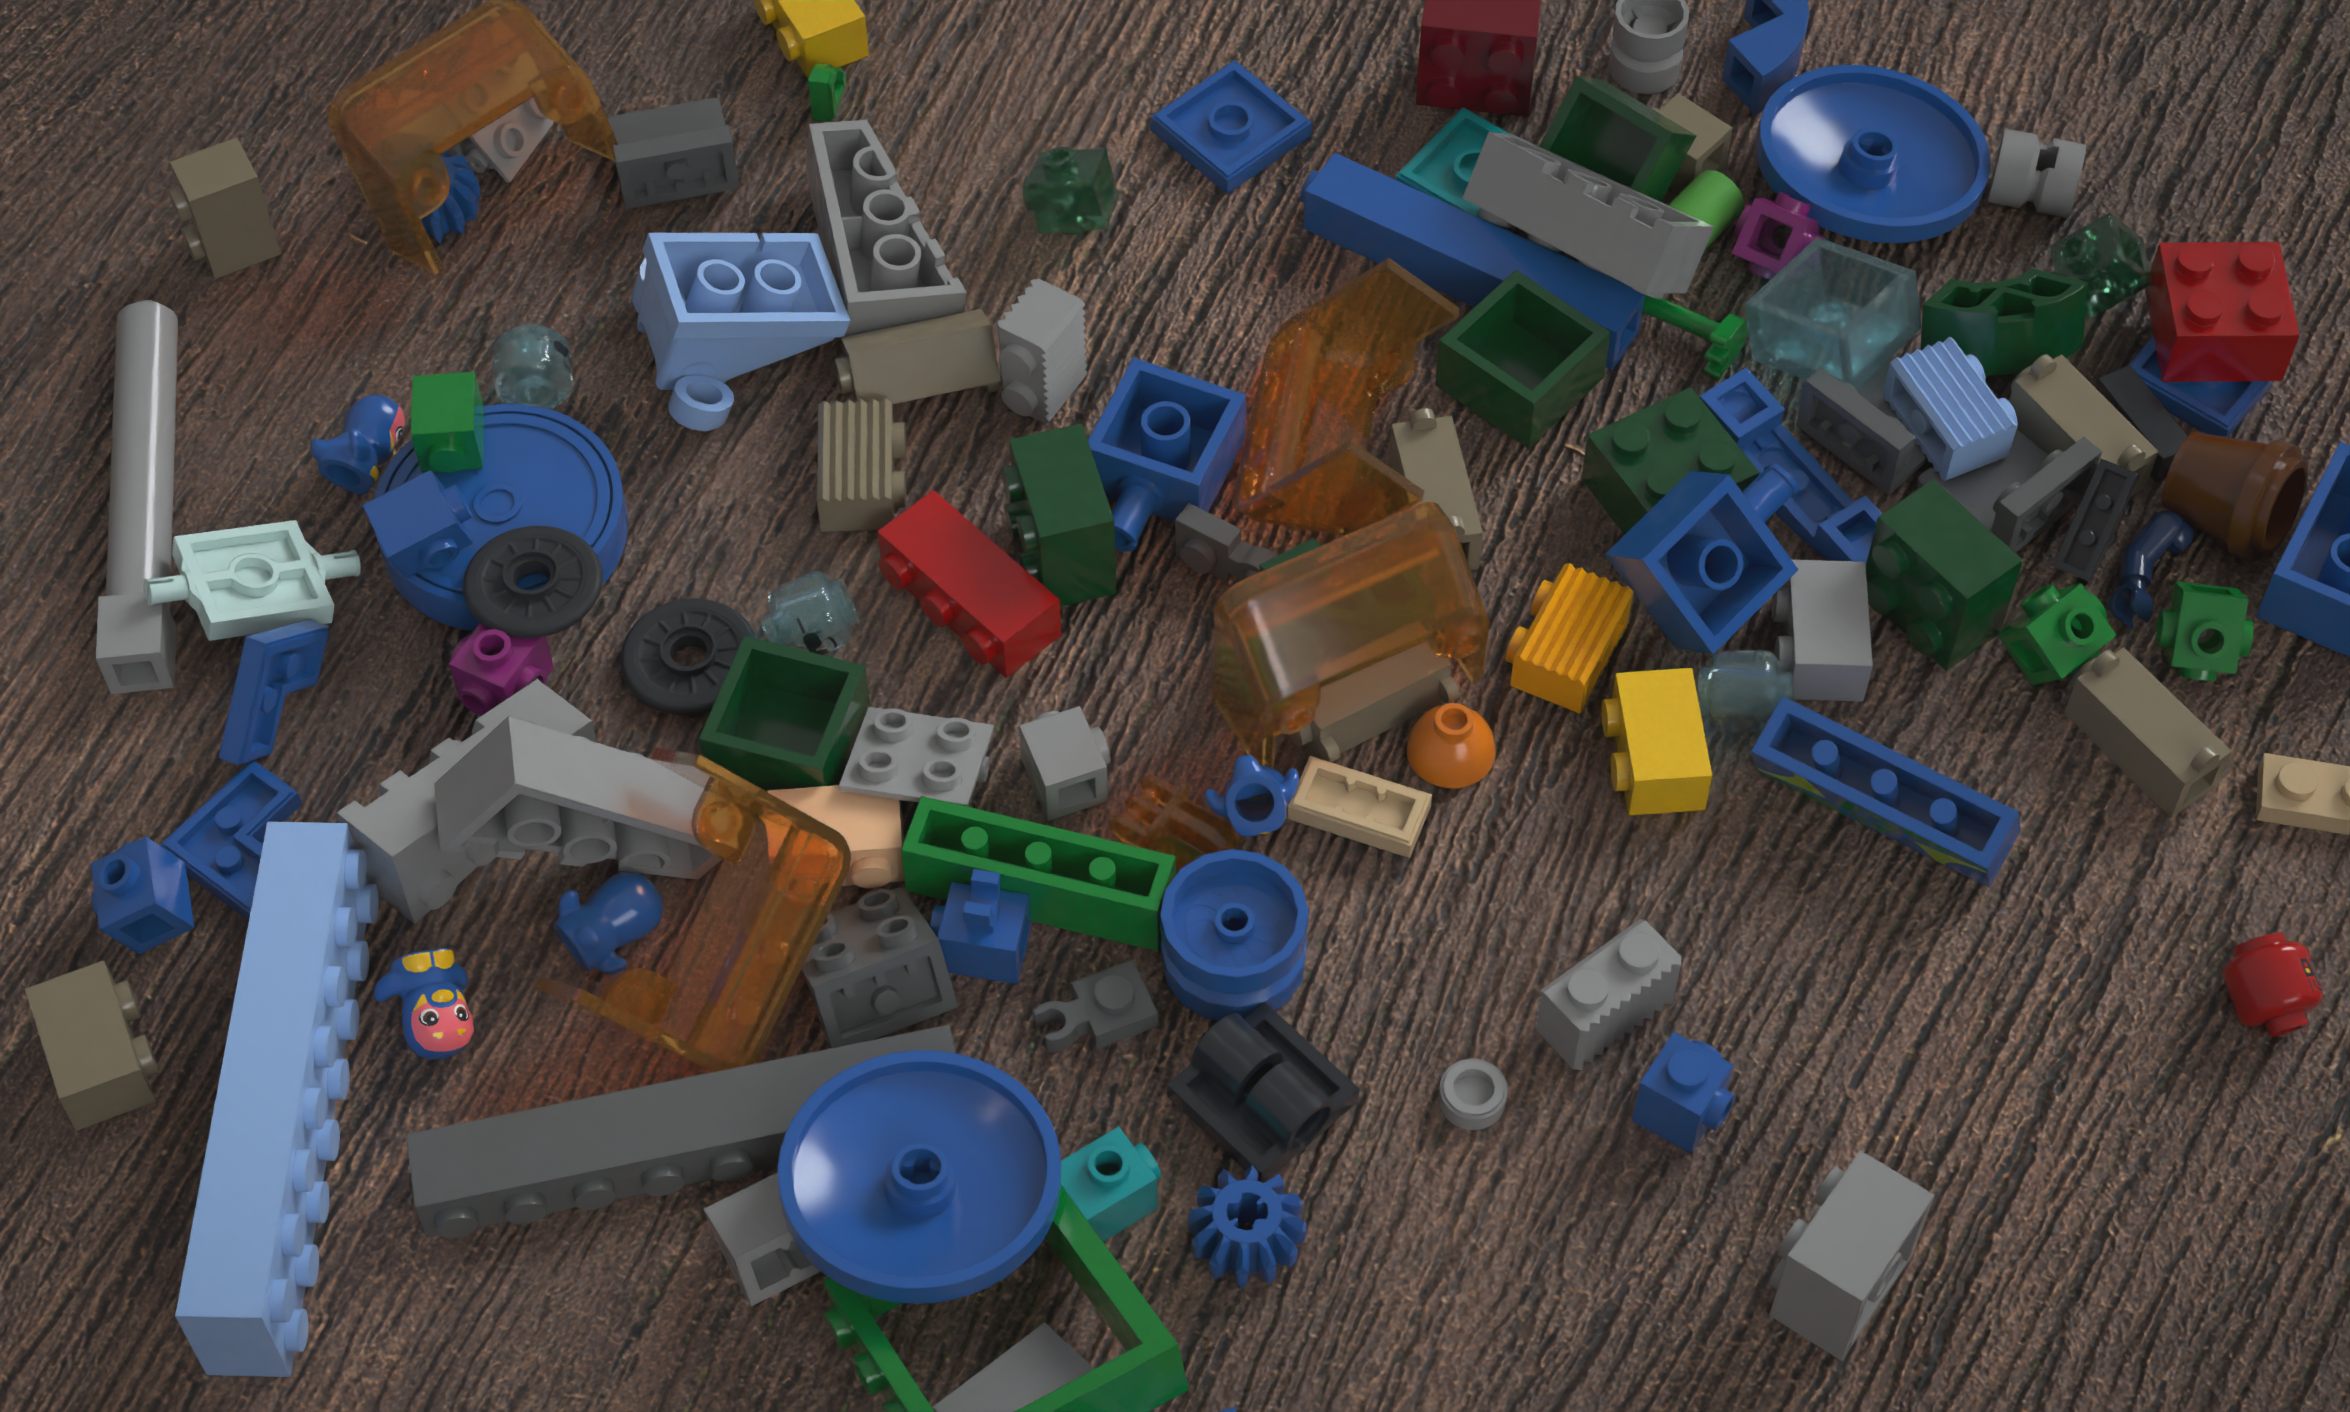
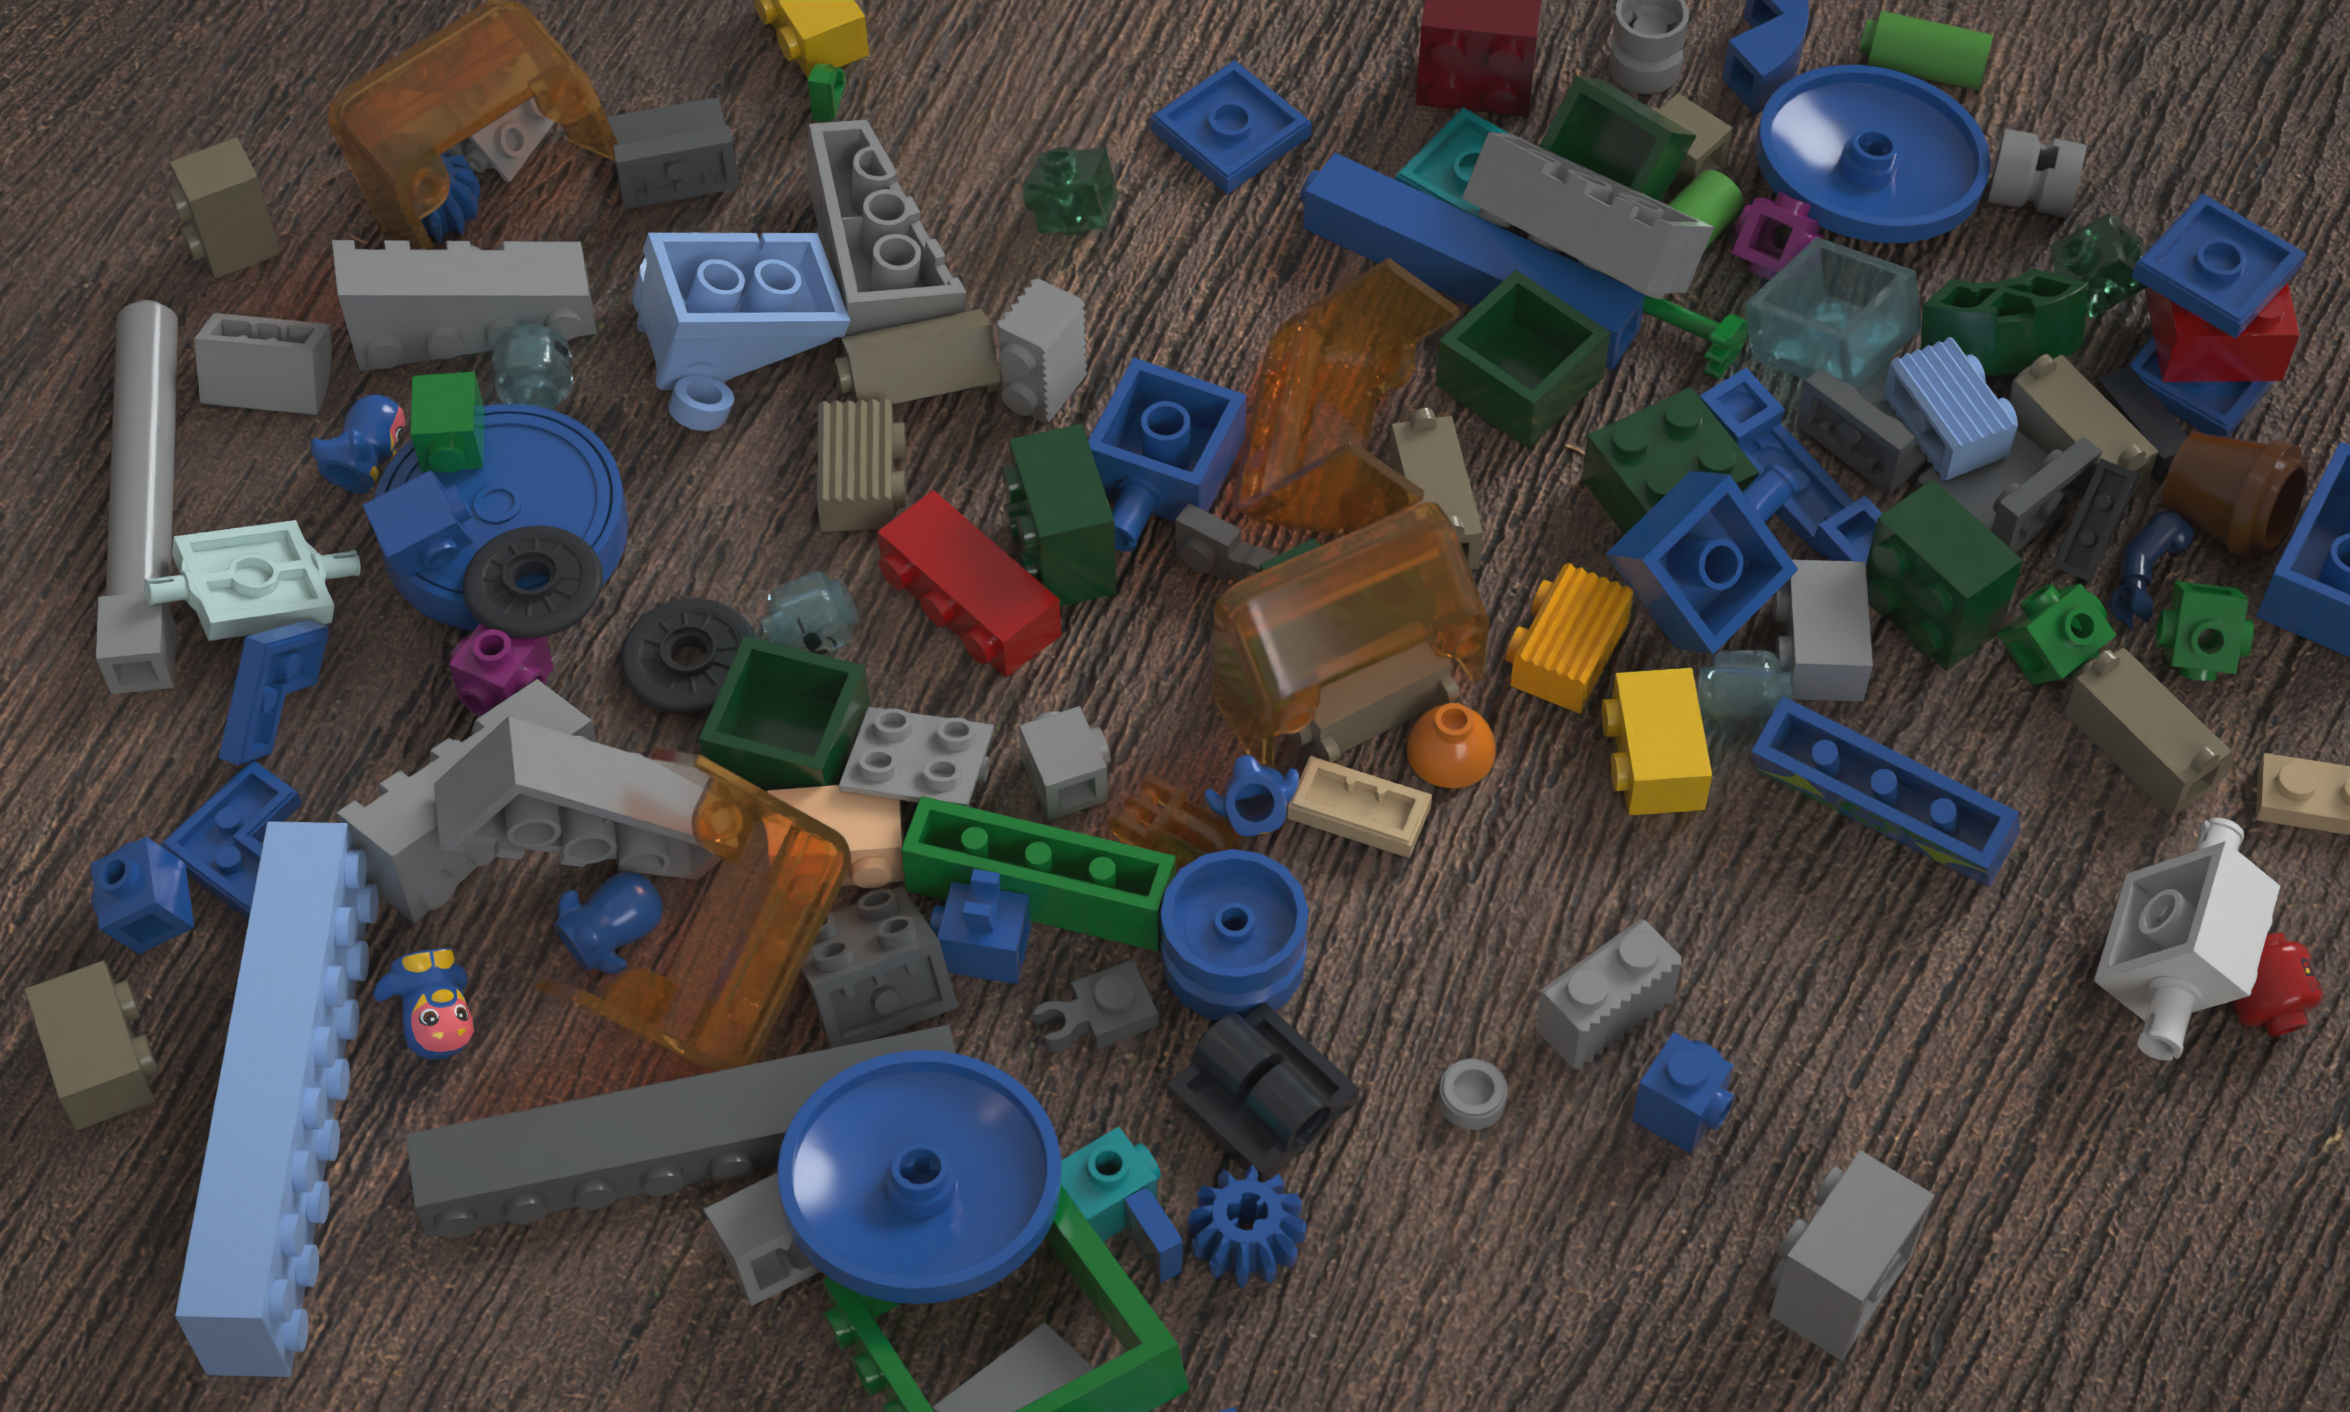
(263, 363): none -> light grey brick
(457, 299): none -> light grey wedge
(1153, 1234): none -> blue tile
(1927, 49): none -> bright green brick
(2187, 936): none -> white brick
(2219, 265): none -> blue tile

